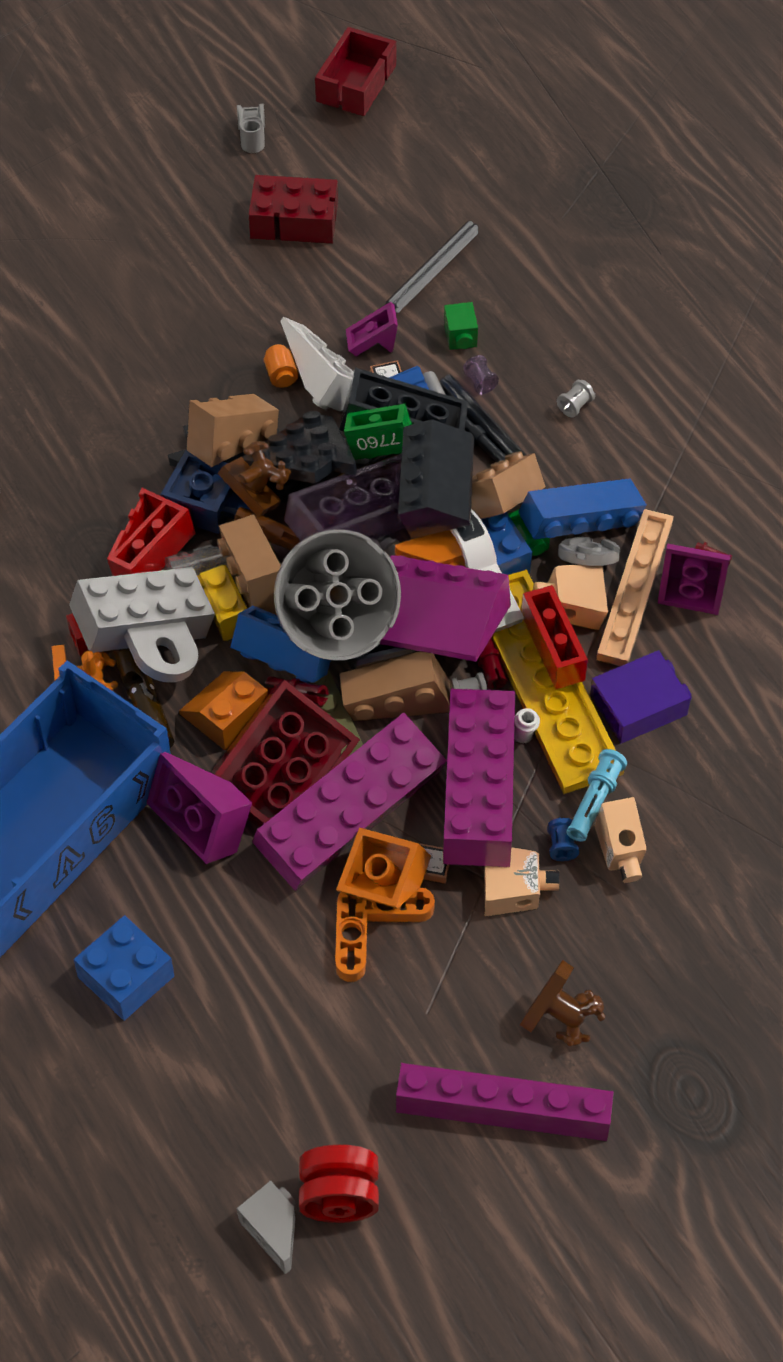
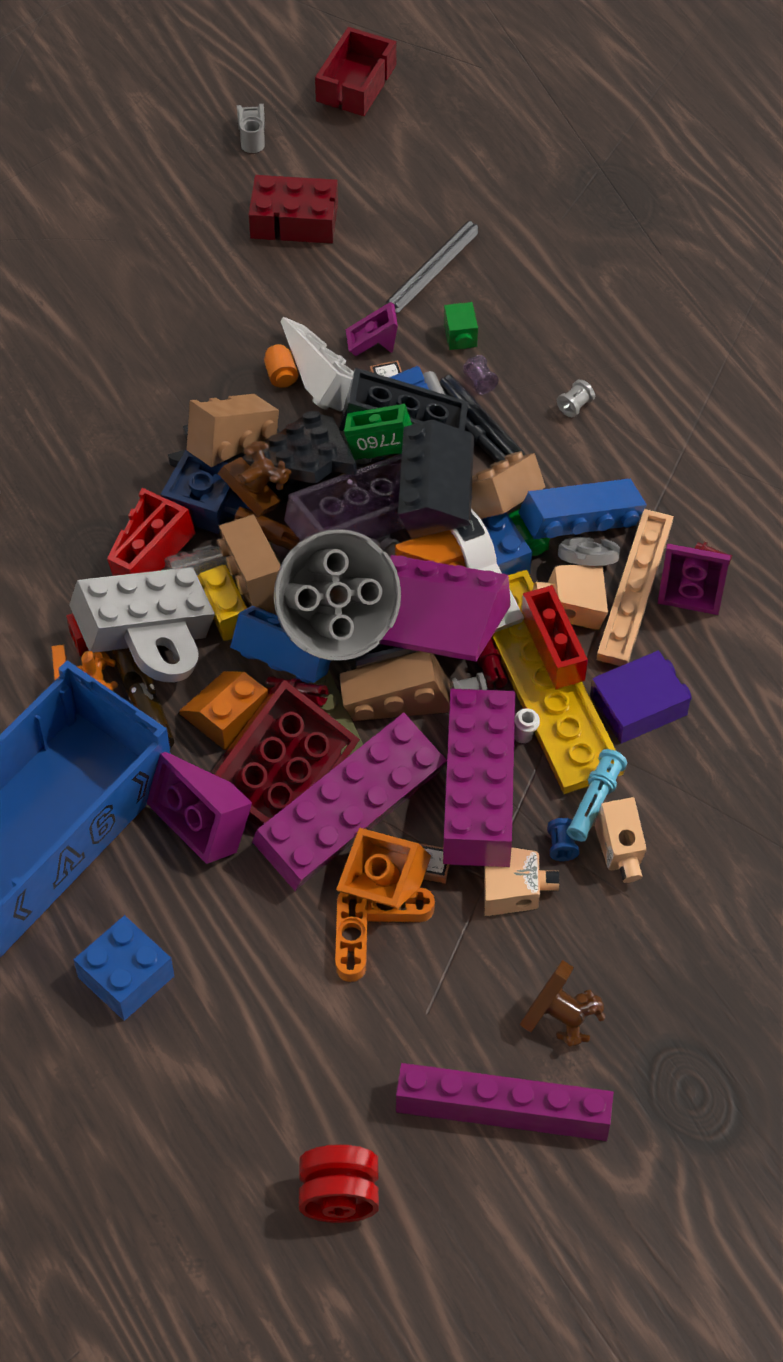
(271, 1222): light grey slope -> none

